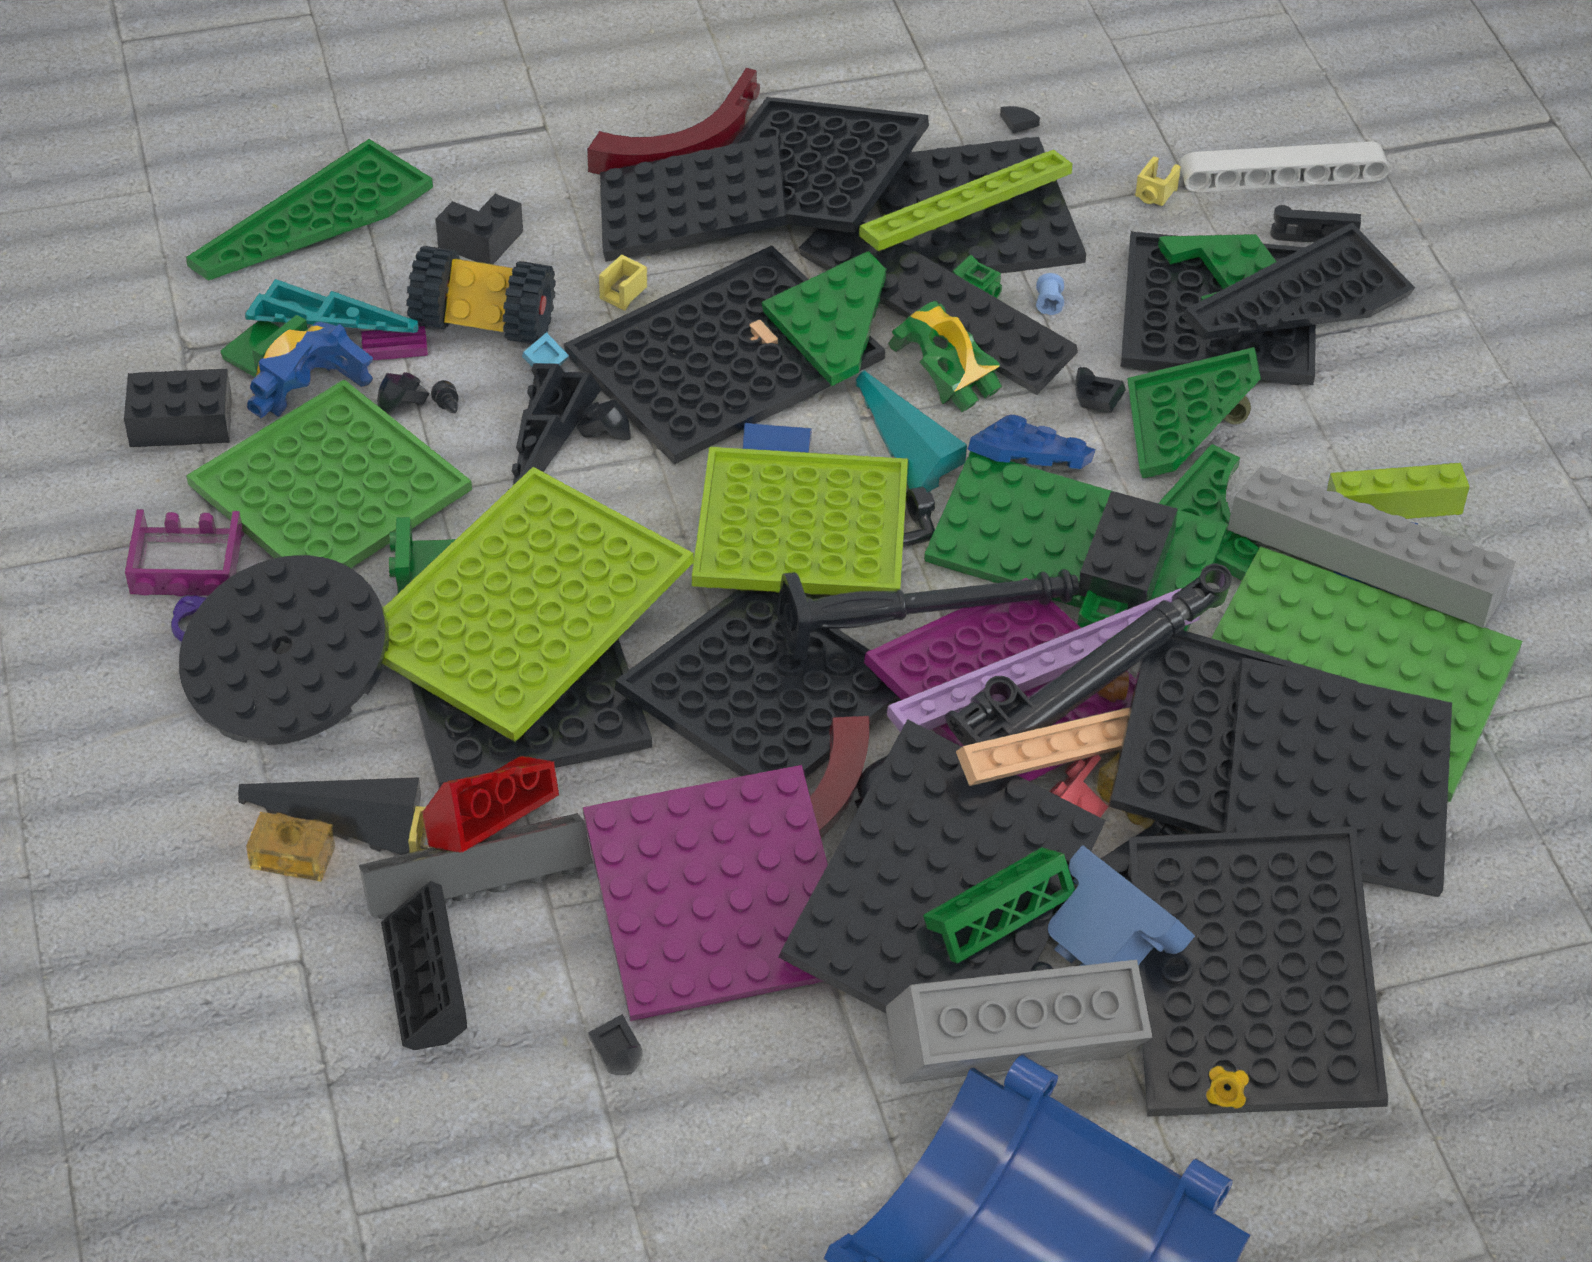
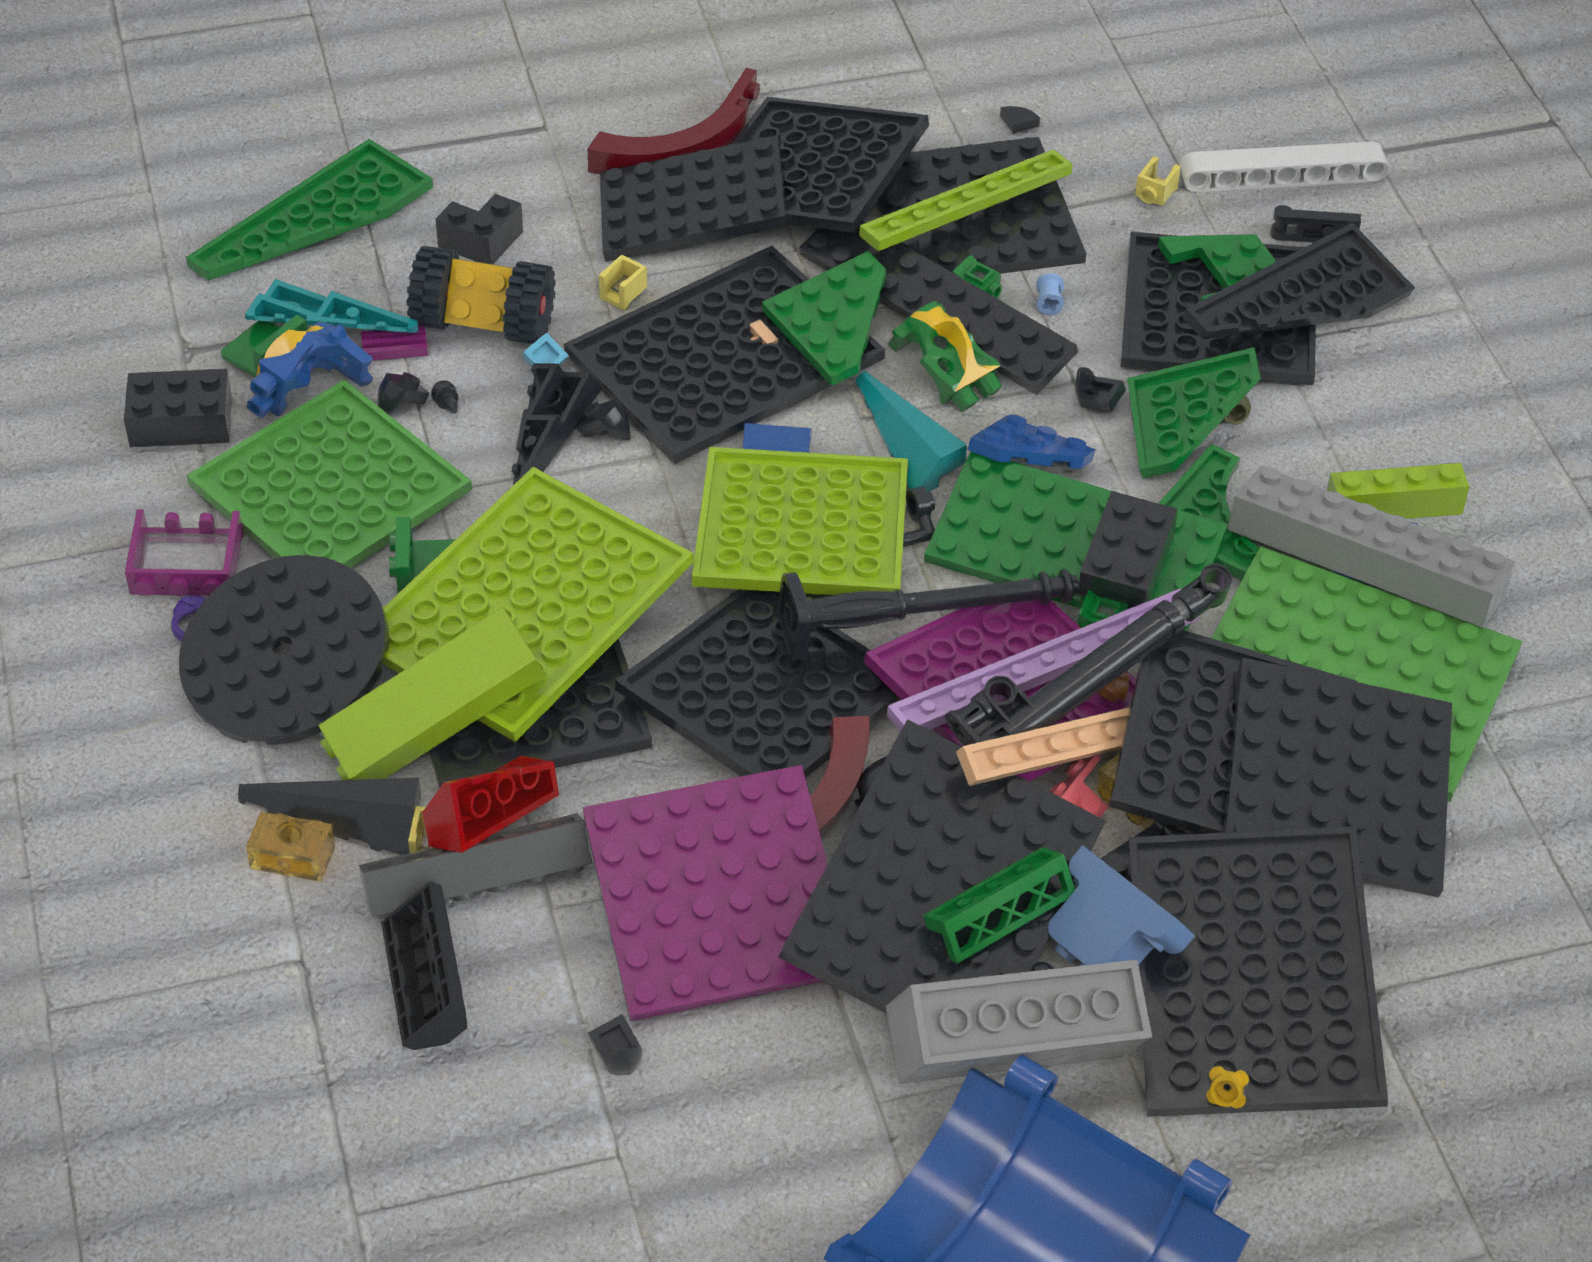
(431, 700): none -> lime brick

